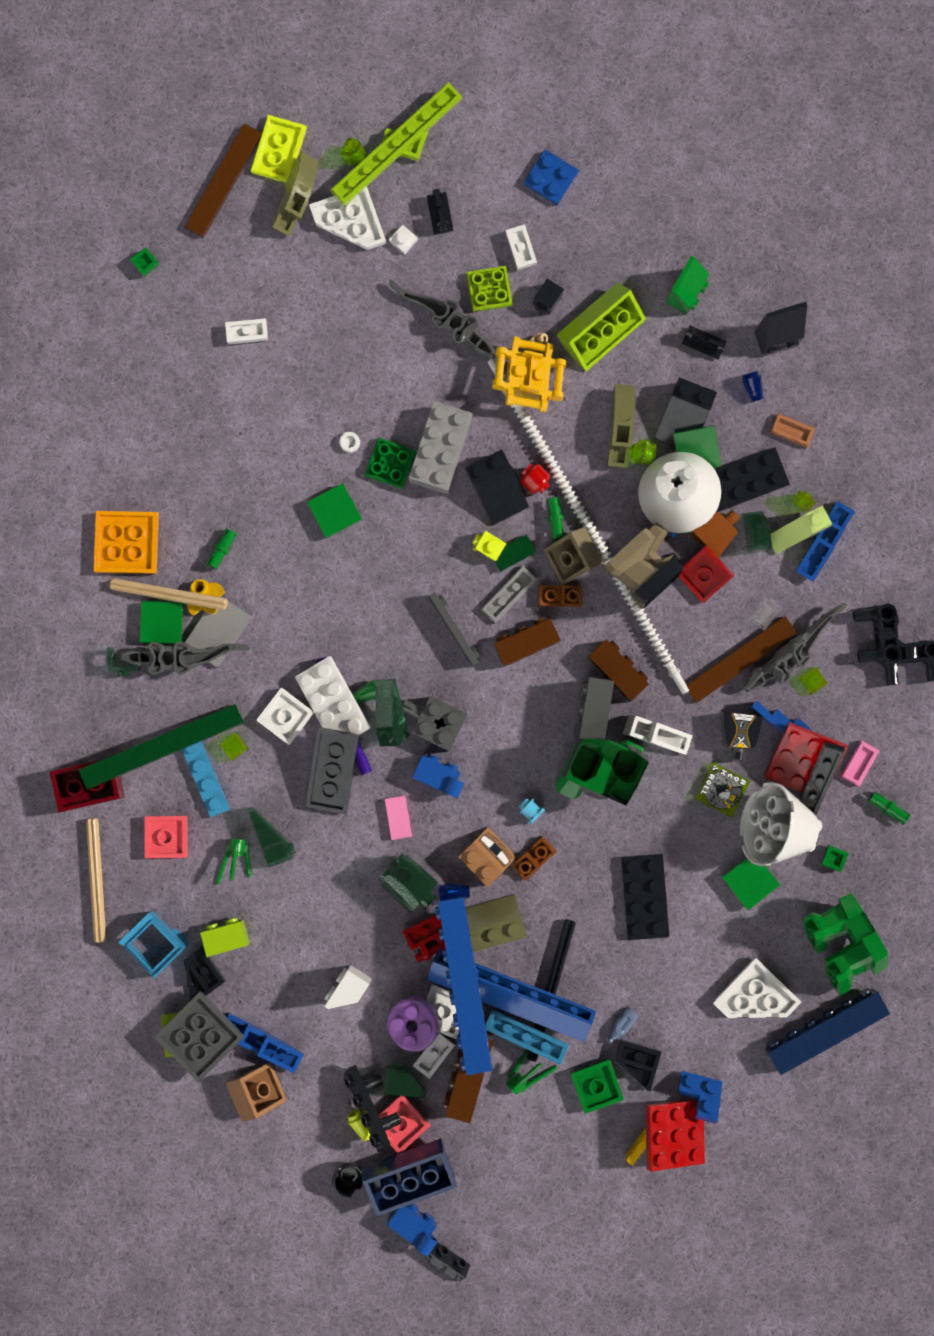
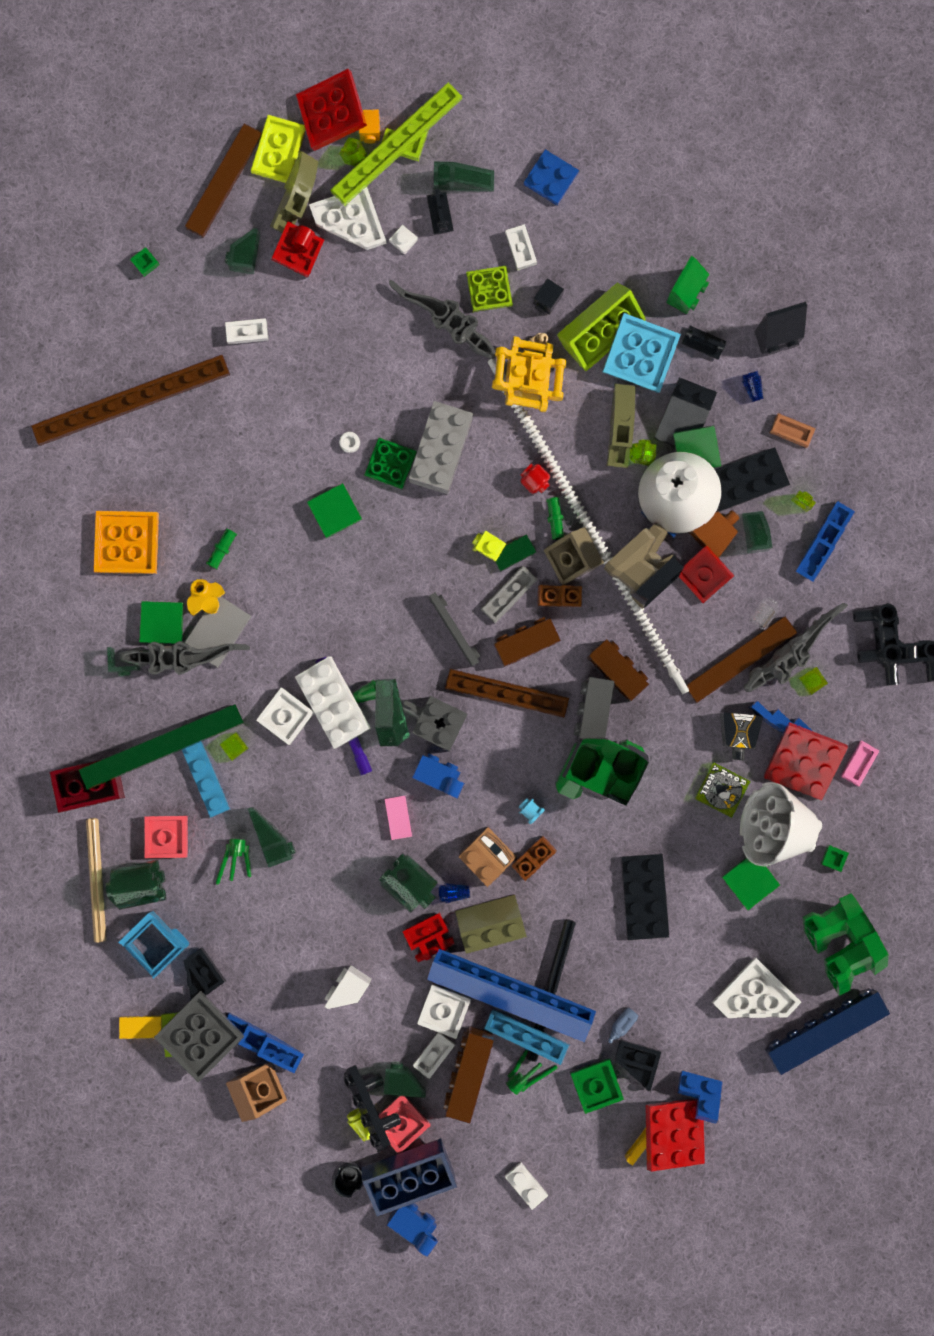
(130, 400): none -> reddish brown plate
(136, 885): none -> clear green cylinder
(139, 1026): none -> yellow tile
(168, 594): tan axle -> none
(225, 937): lime brick -> none
(244, 253): none -> clear green slope
(297, 249): none -> red plate
(331, 110): none -> red plate
(332, 770): black plate -> none
(371, 132): none -> light orange brick
(423, 1014): medium lavender plate -> none
(455, 1266): black hinge -> none
(462, 177): none -> clear green slope
(465, 986): blue brick -> none
(496, 487): black slope -> none
(507, 693): none -> reddish brown tile
(526, 1185): none -> white plate
(641, 353): none -> medium azure plate
(657, 734): white slope -> none
(800, 529): yellowish green slope -> none
(821, 776): black tile -> none
(889, 808): green pin -> none

